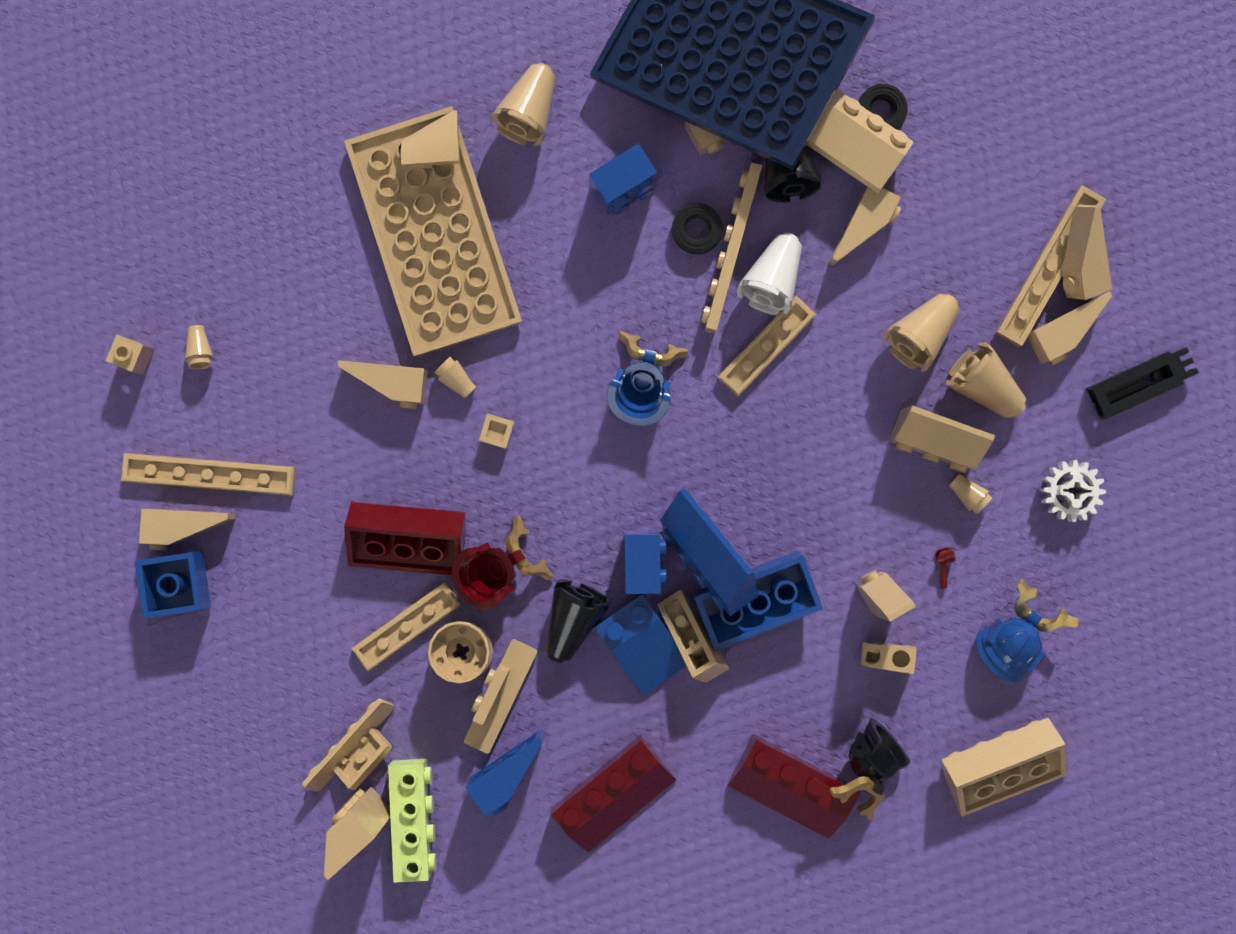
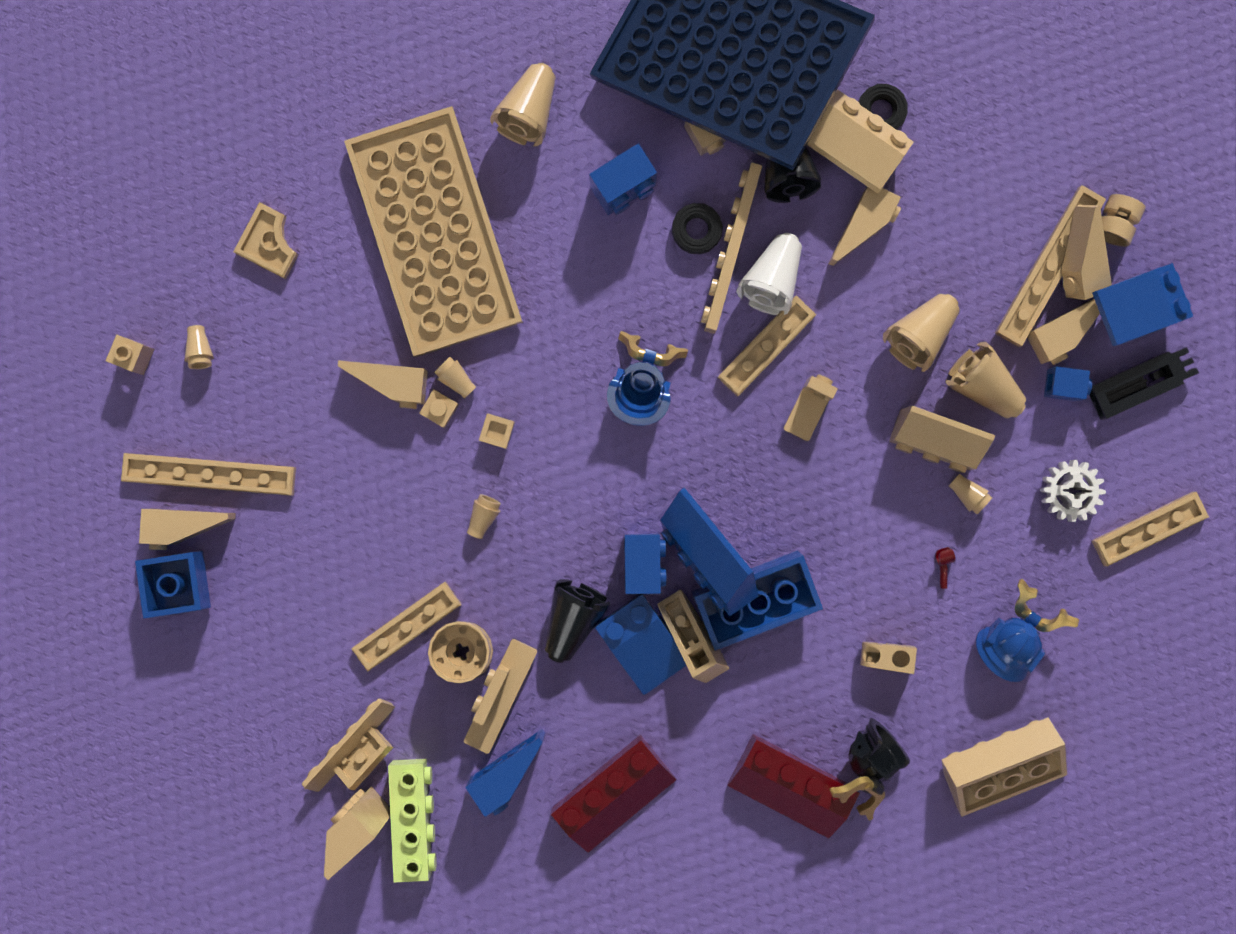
(265, 242): none -> tan tile
(403, 538): dark red slope -> none
(432, 144): tan slope -> none
(439, 408): none -> tan plate
(483, 514): none -> tan cone
(487, 573): dark red helmet -> none
(810, 406): none -> tan bracket
(884, 596): tan slope -> none
(1067, 384): none -> blue brick
(1121, 215): none -> tan wheel
(1142, 304): none -> blue slope
(1150, 528): none -> tan tile

